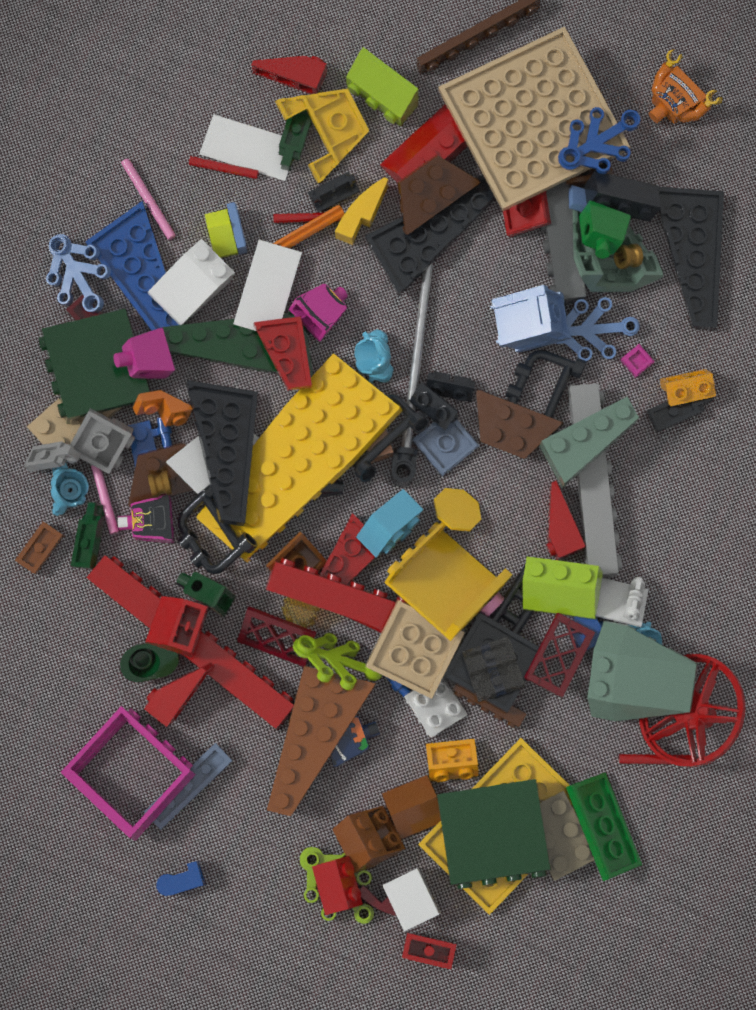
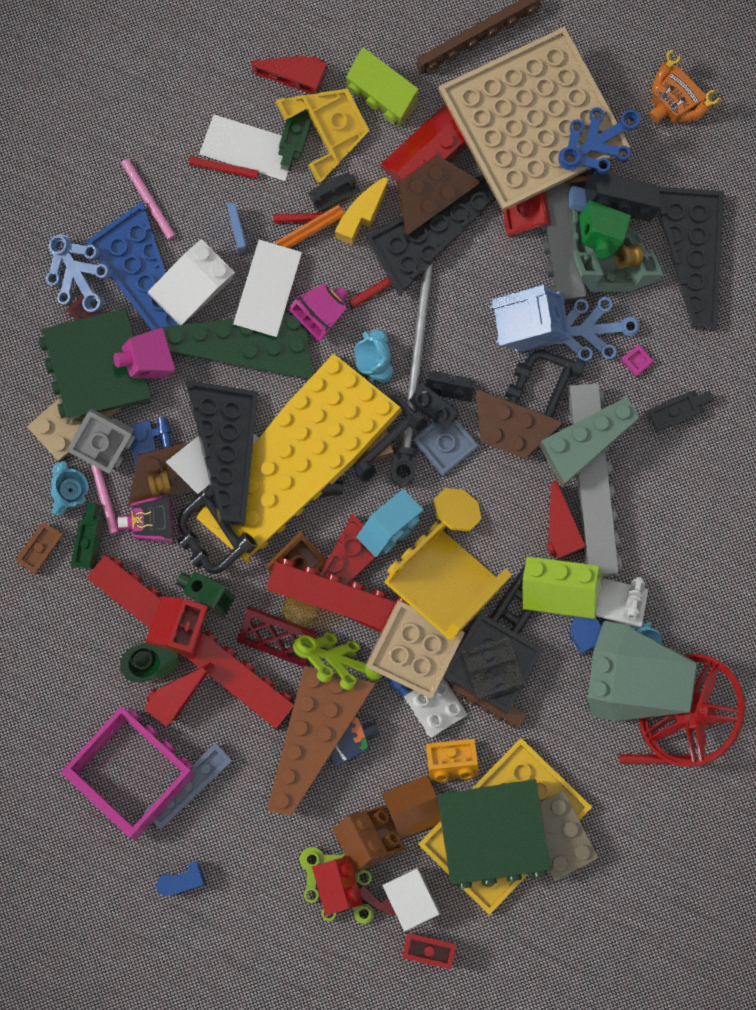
(51, 456): light grey hinge -> none
(169, 408): orange slope -> none
(221, 233): neon yellow slope -> none
(287, 350): red wing -> none
(370, 292): none -> red bar
(492, 604): bright pink tile -> none
(569, 673): dark red window -> none
(604, 826): green tile -> none
(688, 387): light orange bracket -> none

